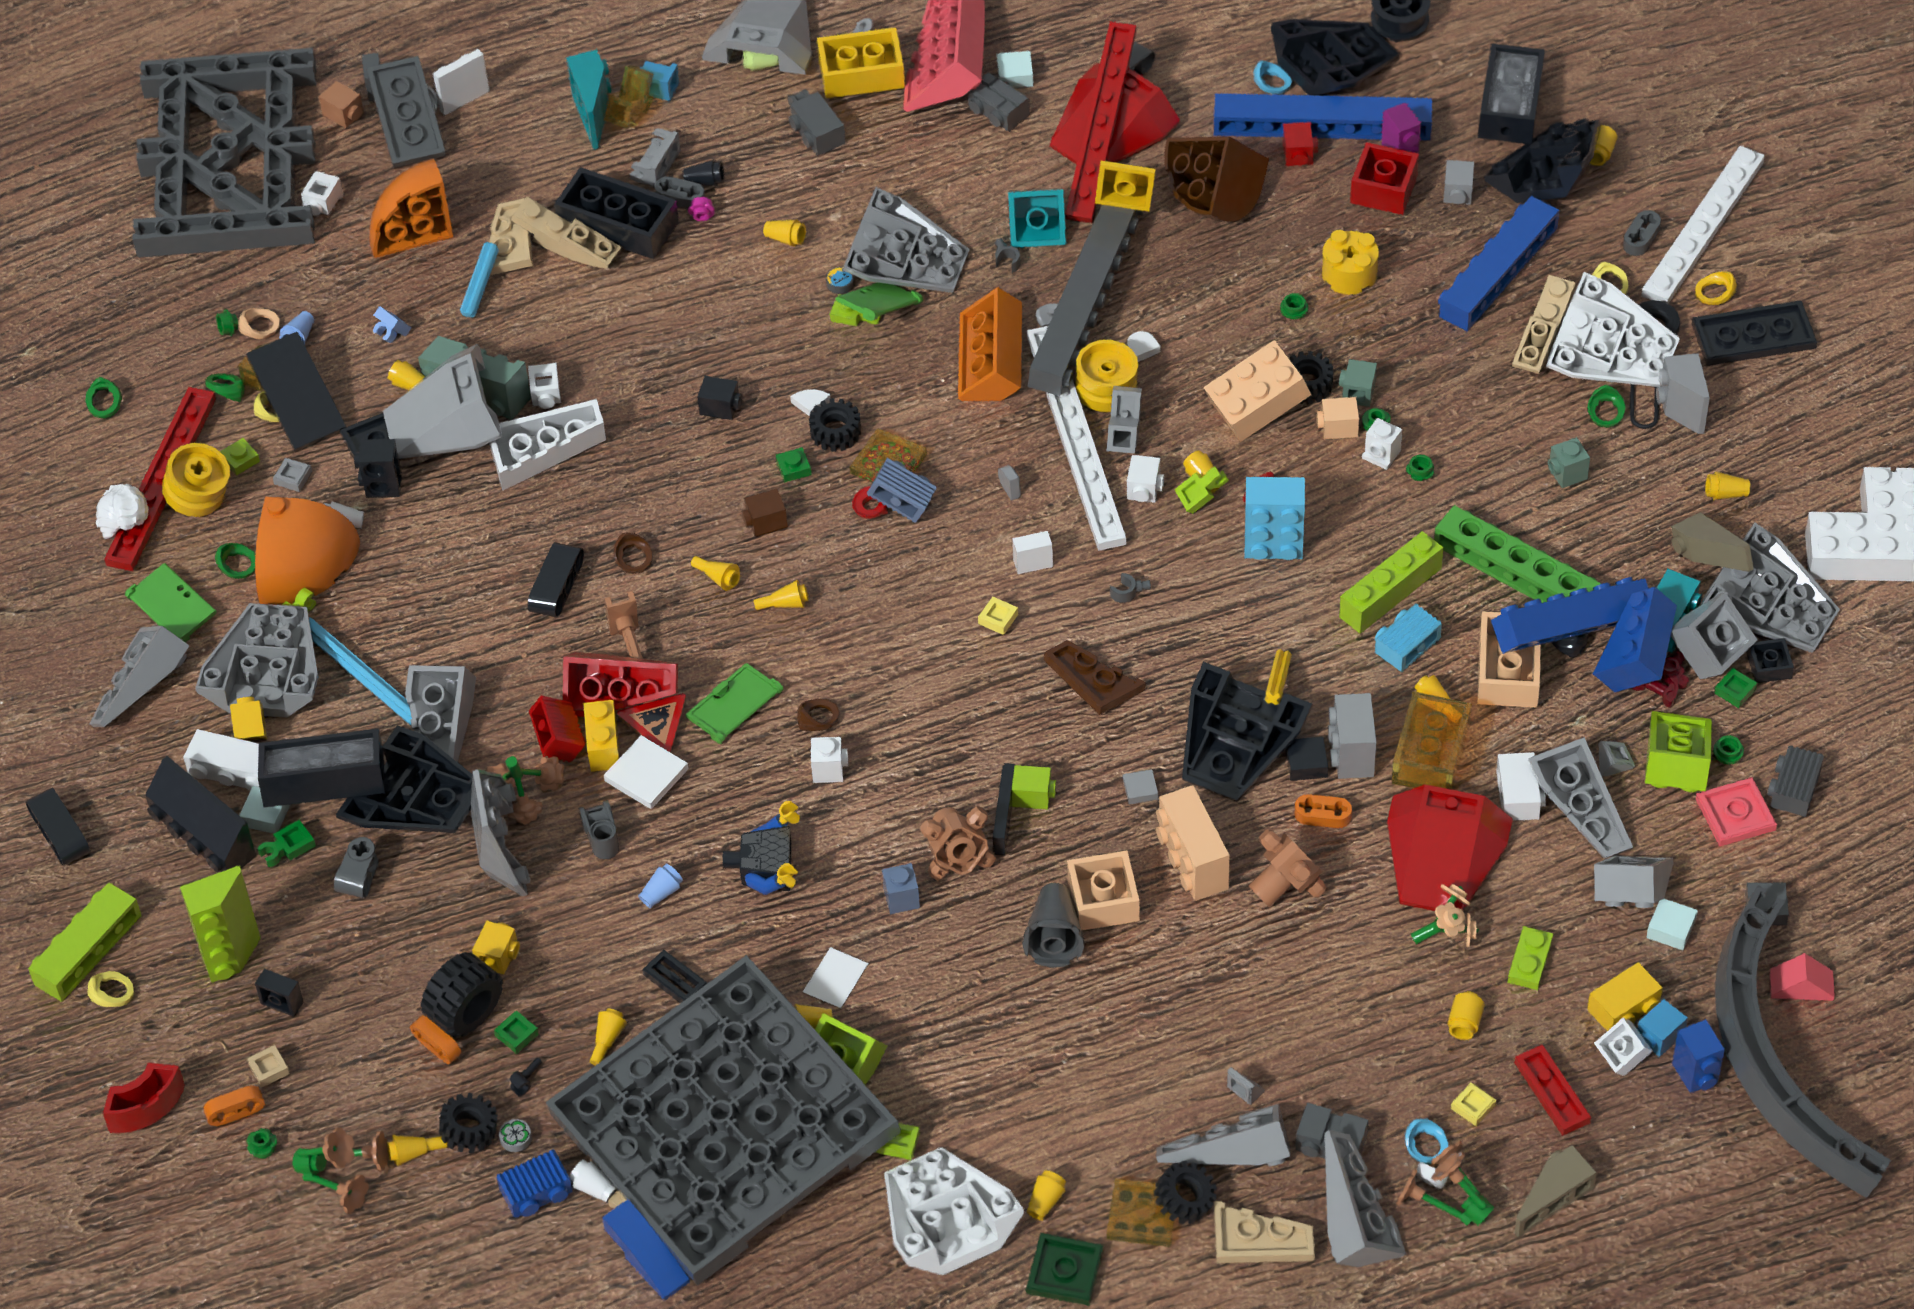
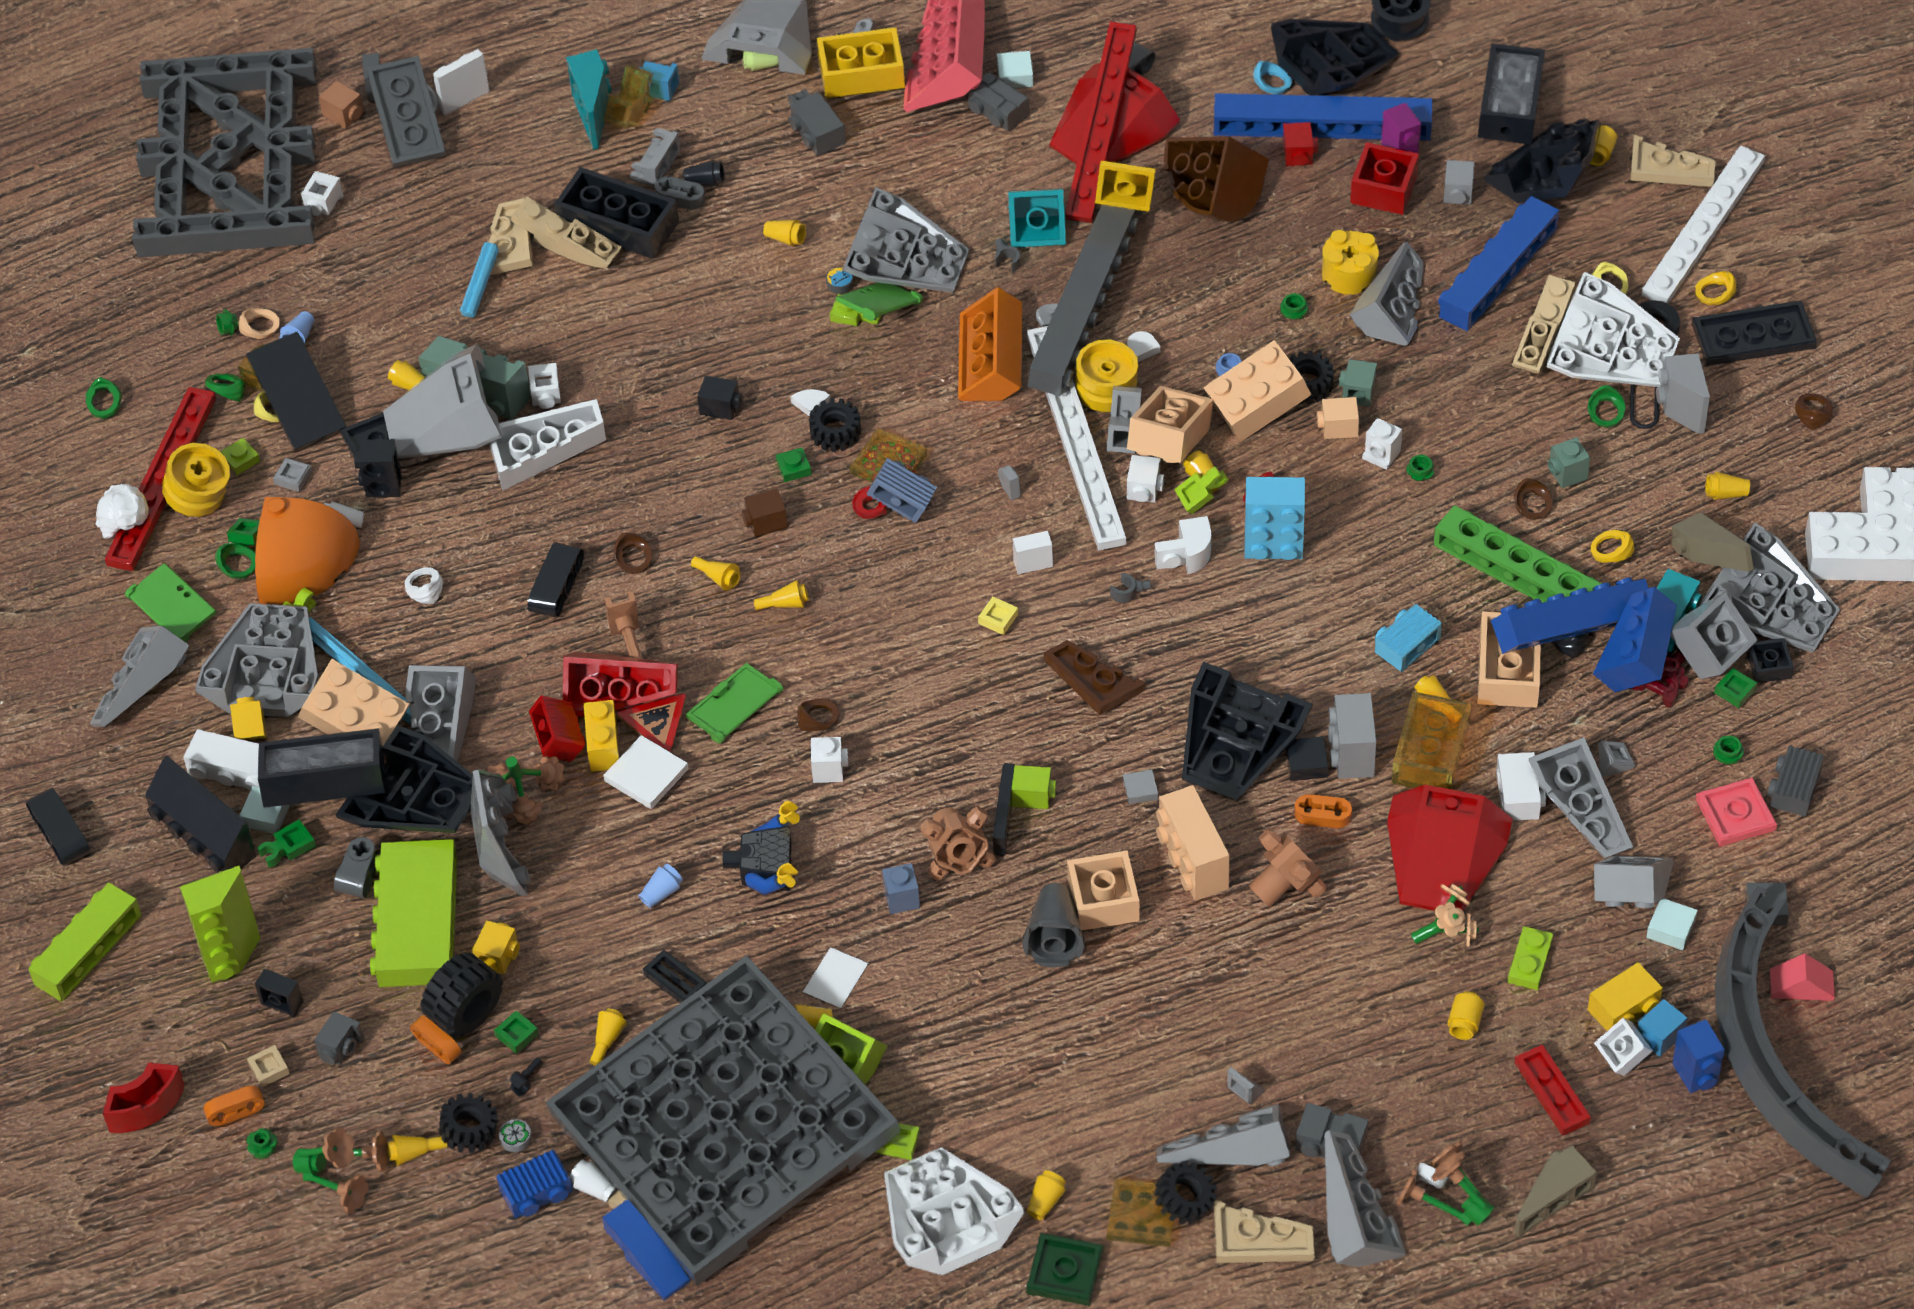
(101, 998): light yellow piece -> none
(244, 532): none -> green plate
(338, 1038): none -> dark grey brick
(351, 703): none -> light nougat brick
(391, 323): light blue tile -> none
(410, 211): orange brick -> none
(413, 911): none -> lime brick
(429, 592): none -> white piece
(600, 829): dark grey piece -> none
(701, 209): dark pink plate -> none
(1169, 424): none -> light nougat brick
(1191, 548): none -> white brick
(1227, 362): none -> medium blue plate
(1278, 677): yellow axle -> none
(1372, 414): green plate -> none
(1390, 300): none -> light grey wedge
(1391, 582): lime brick -> none
(1431, 1128): medium azure piece -> none
(1473, 1104): light yellow tile -> none
(1531, 485): none -> reddish brown piece
(1621, 553): none -> yellow piece
(1646, 234): dark grey beam -> none
(1662, 165): none -> tan wing
(1678, 751): lime slope -> none
(1813, 417): none -> reddish brown piece

